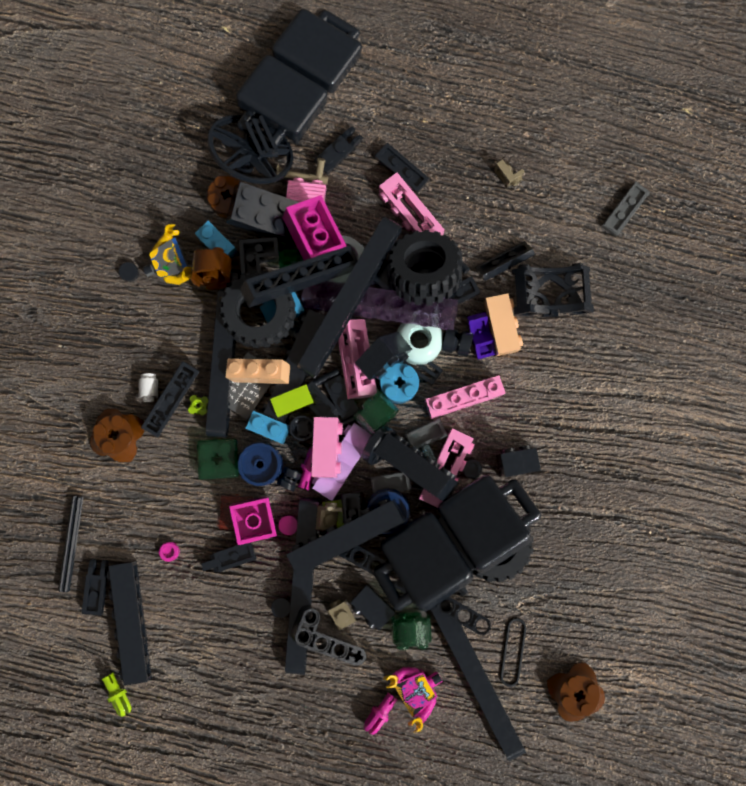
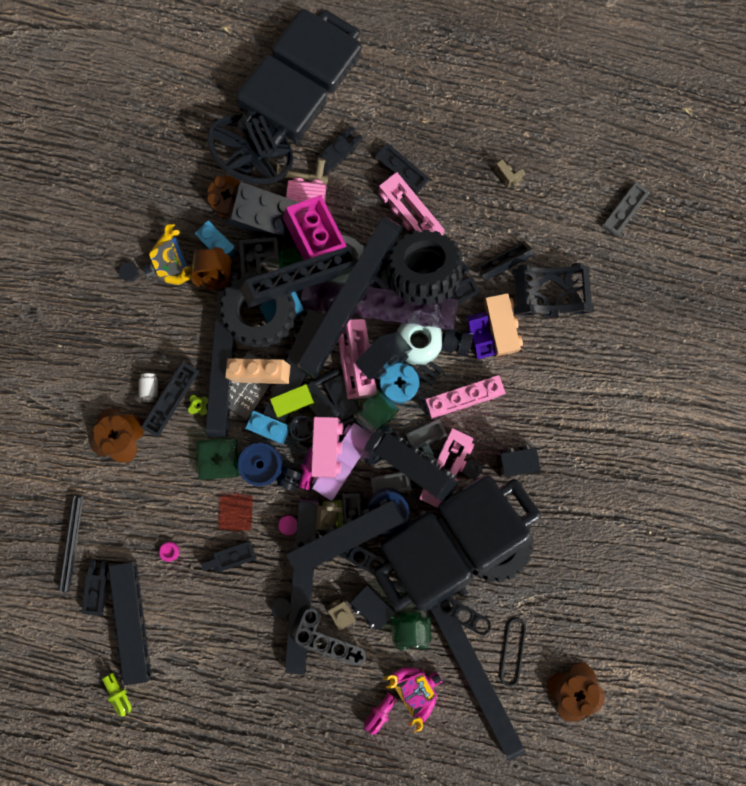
(252, 520): dark pink brick -> none

